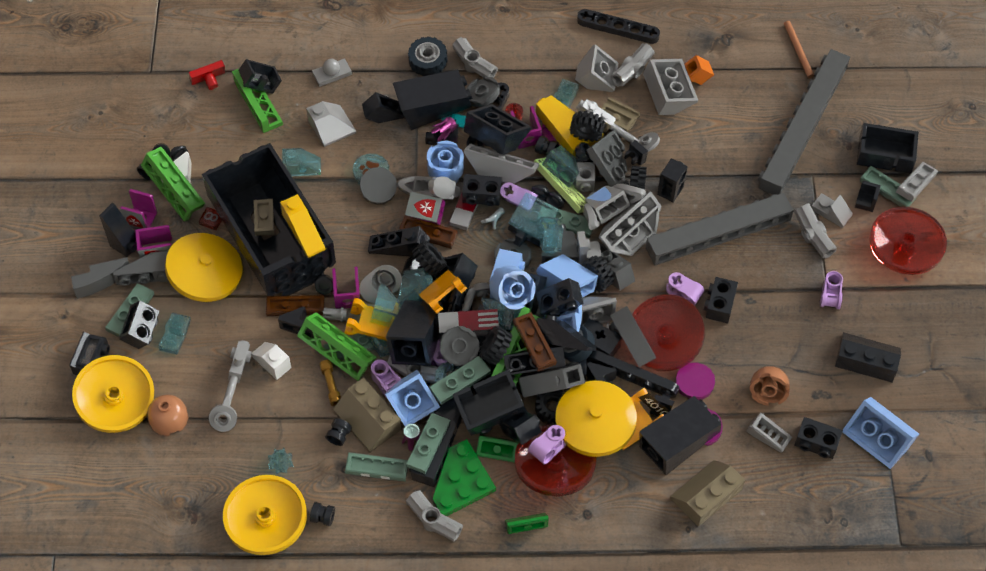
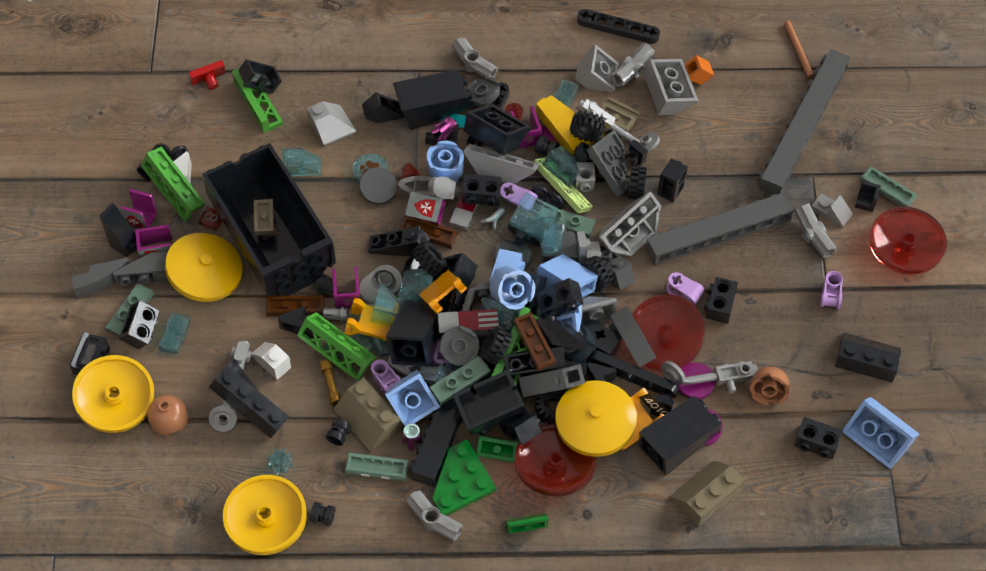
(242, 395): none -> black wedge
(302, 225): yellow slope -> none
(331, 71): light grey tile -> none
(409, 170): none -> clear red tile
(427, 47): black wheel -> none
(428, 443): sand green plate -> none
(548, 444): lavender piece -> none
(609, 202): light grey torso -> none
(721, 374): none -> light grey piece
(773, 428): light grey slope -> none
(887, 148): black piece -> none
(917, 181): light grey tile -> none

